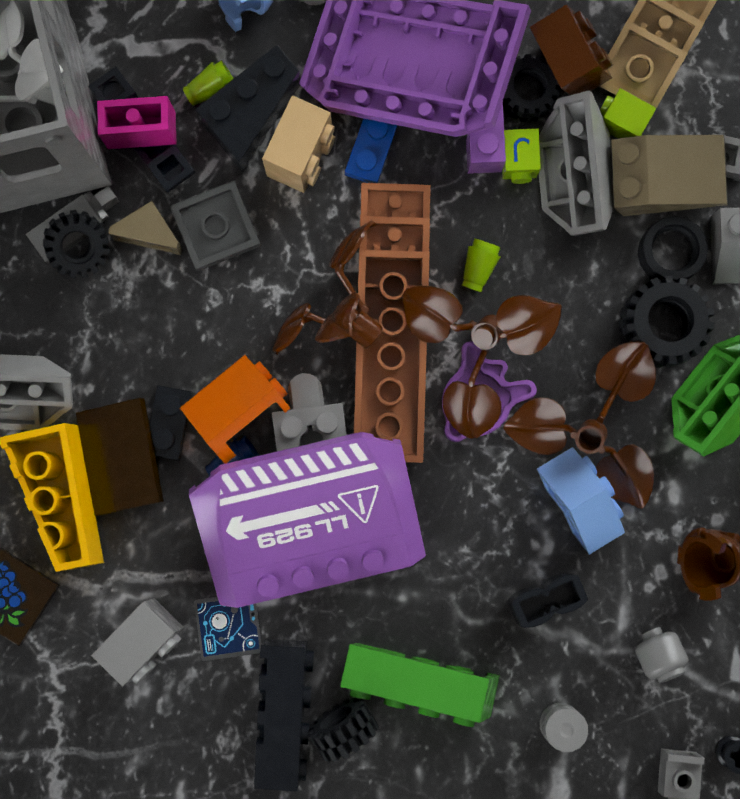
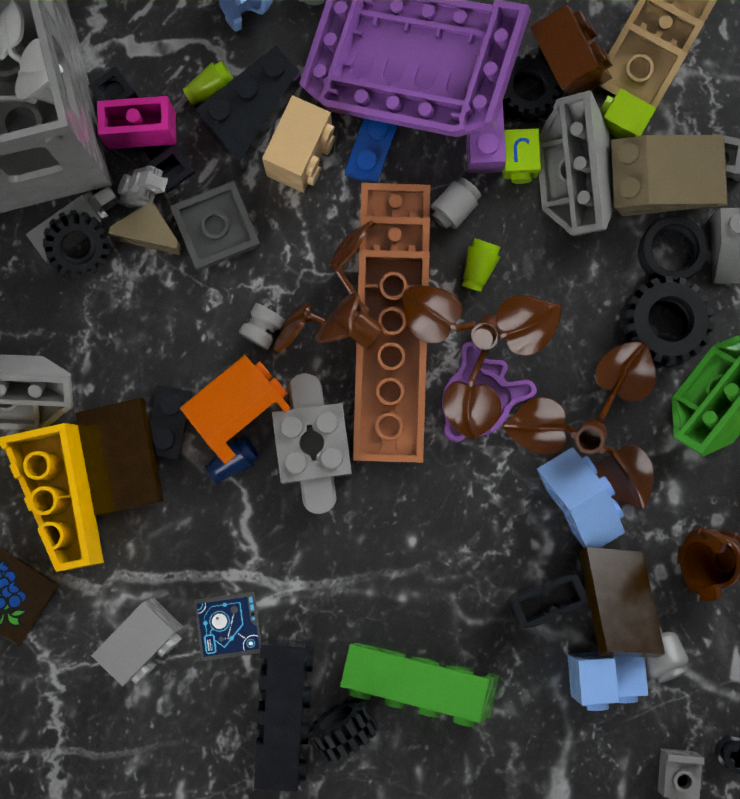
(140, 186): none -> light grey hinge
(261, 326): none -> light grey wheel
(307, 518): medium lavender slope -> none
(455, 204): none -> light grey brick
(563, 727): light grey piece -> none
(604, 679): none -> light blue brick
(621, 603): none -> dark brown tile

